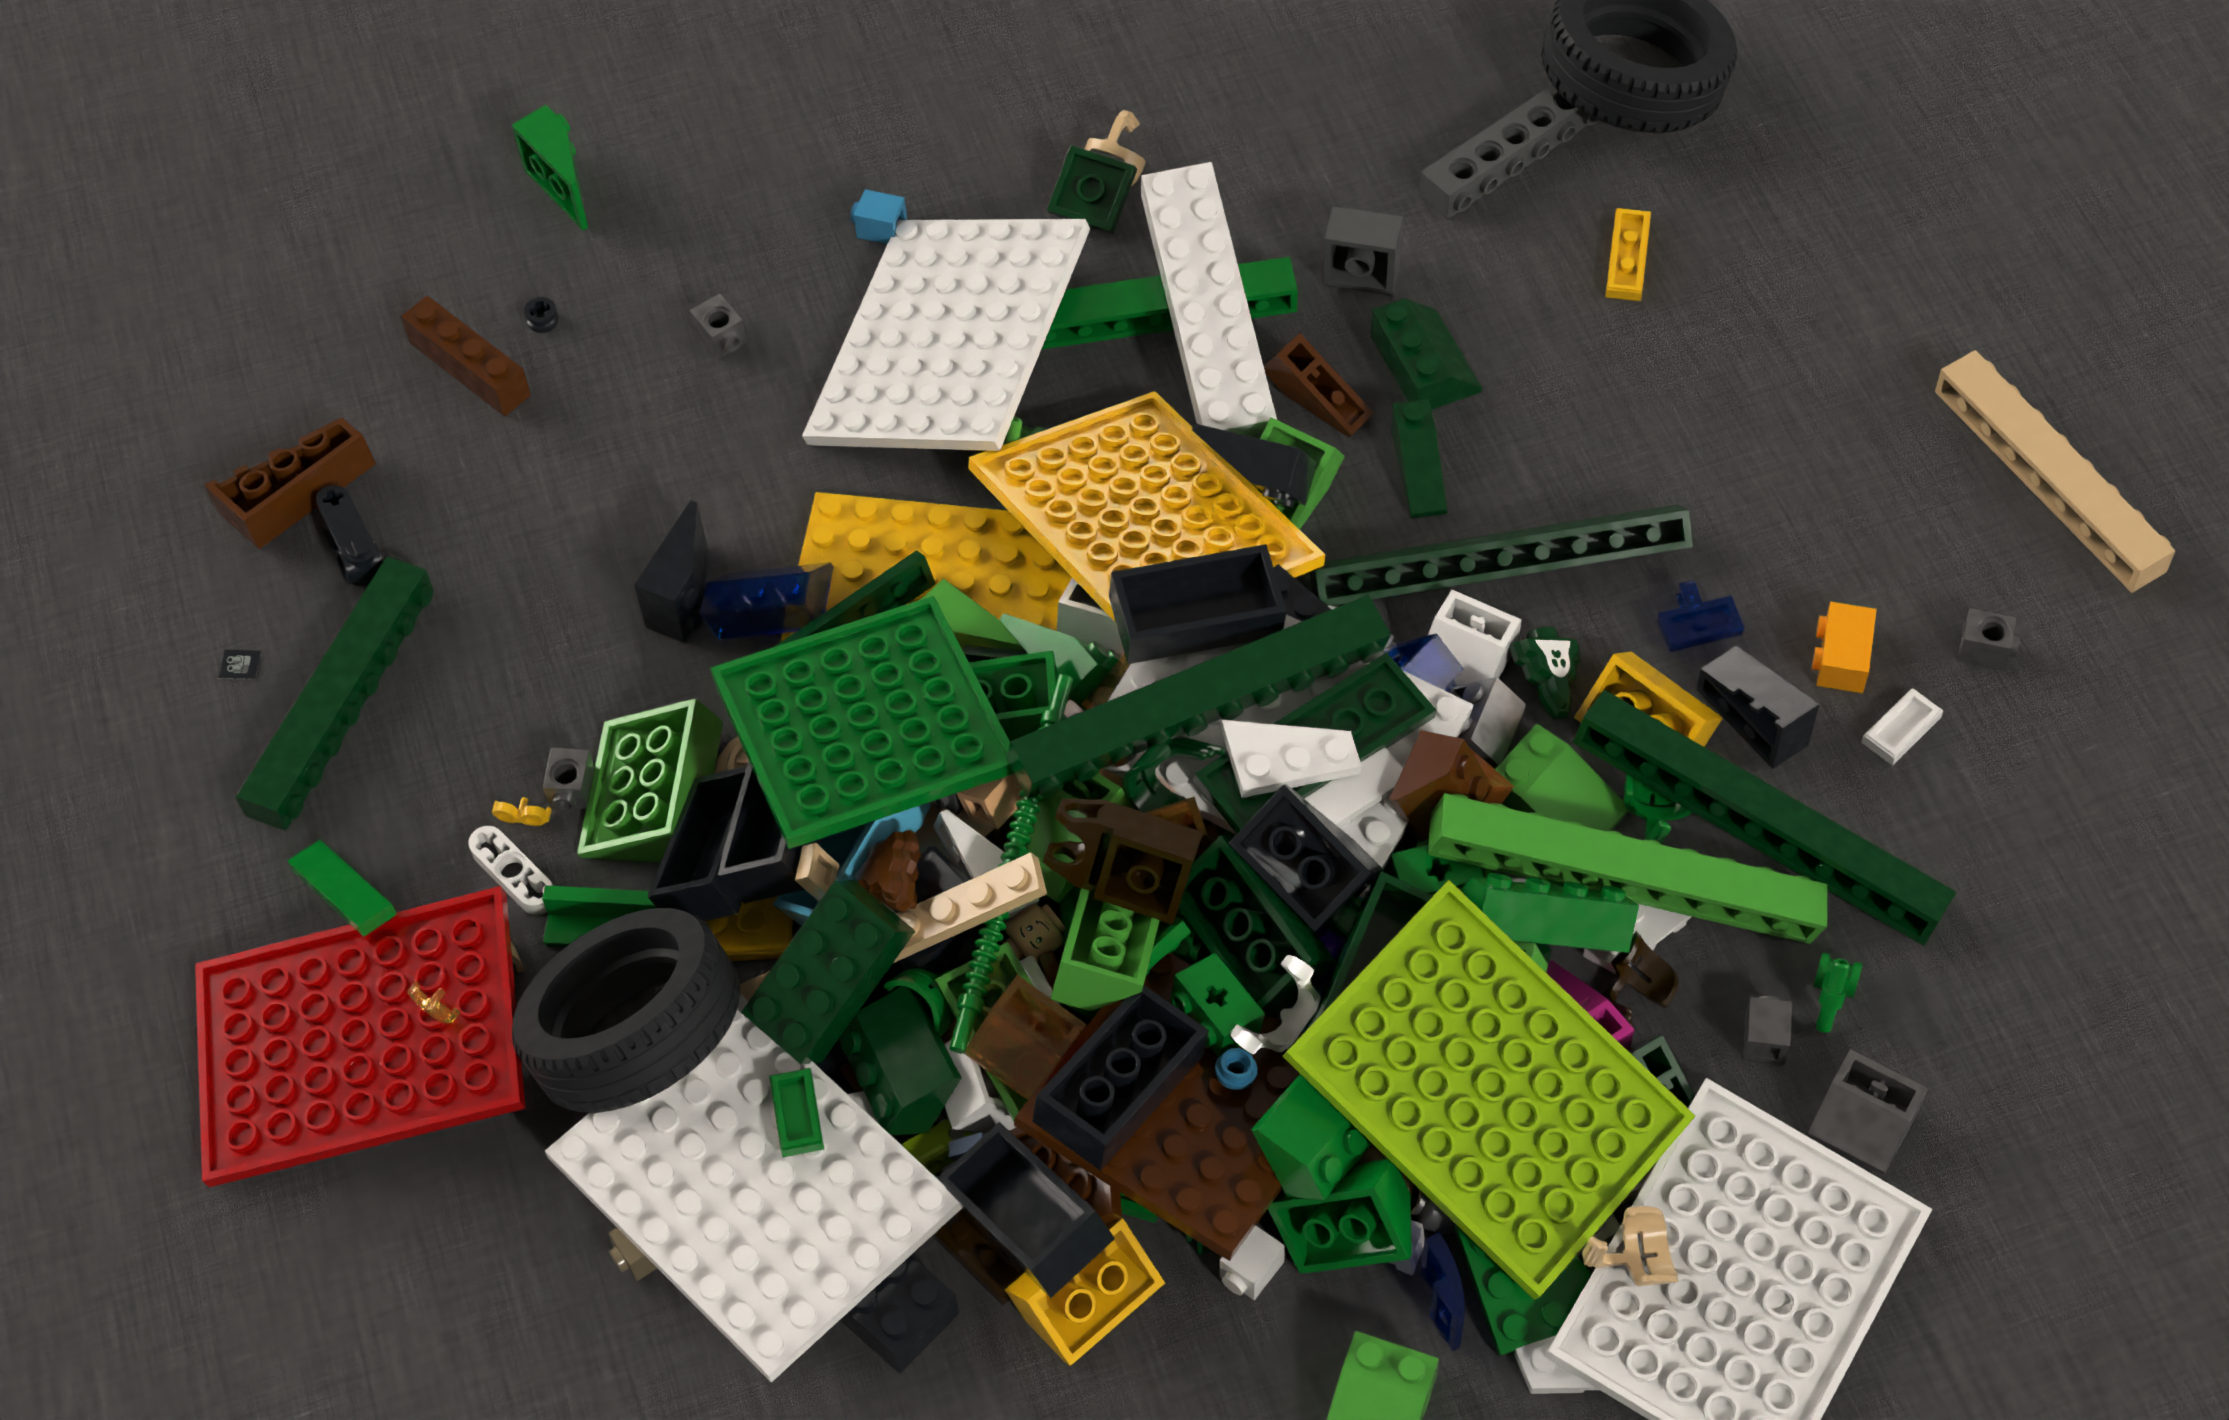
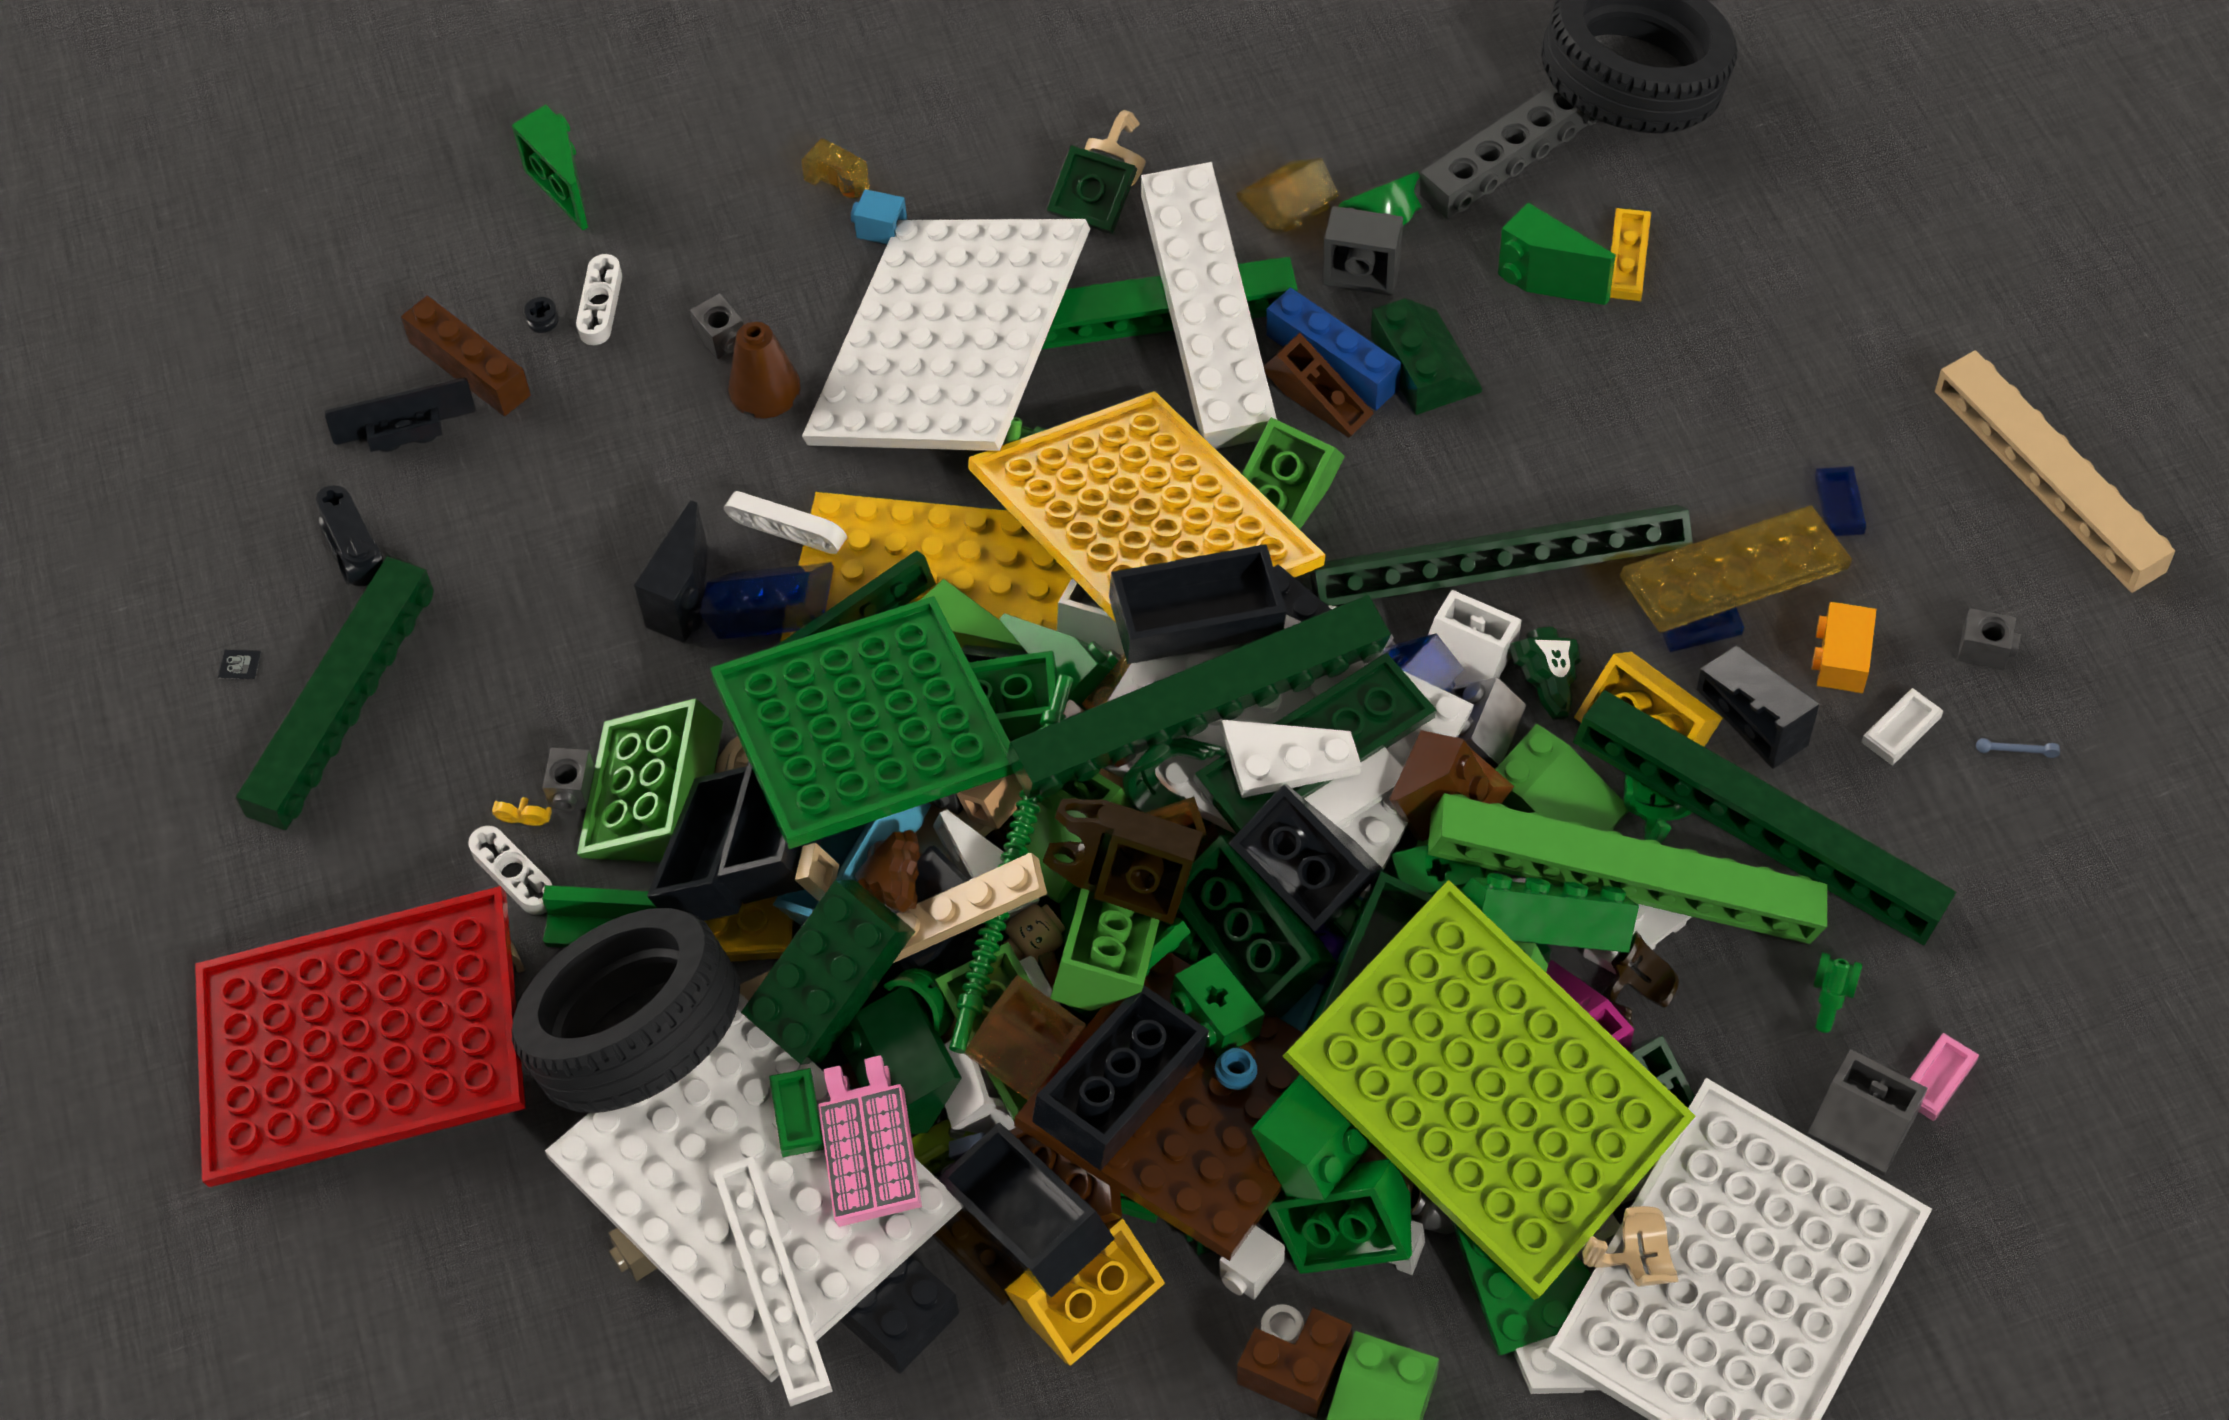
(284, 488): reddish brown wedge -> none
(342, 888): green tile -> none
(401, 416): none -> black bracket
(431, 1005): clear yellow piece -> none
(605, 311): none -> white beam
(761, 373): none -> reddish brown cone
(772, 1281): none -> white plate
(785, 522): none -> white beam
(837, 168): none -> clear yellow leg
(868, 1146): none -> bright pink tile
(1274, 468): black slope -> none
(1283, 1322): none -> white tile
(1290, 194): none -> clear yellow slope
(1292, 1019): white helmet -> none
(1299, 1372): none -> reddish brown brick
(1359, 362): none -> blue brick
(1391, 198): none -> green hat
(1418, 458): dark green slope -> none
(1447, 1290): clear blue slope -> none
(1554, 259): none -> green slope
(1735, 568): none -> clear yellow plate
(1767, 1030): flat silver brick -> none
(1840, 500): none -> clear blue tile
(1943, 1073): none -> bright pink tile
(2049, 750): none -> sand blue hinge

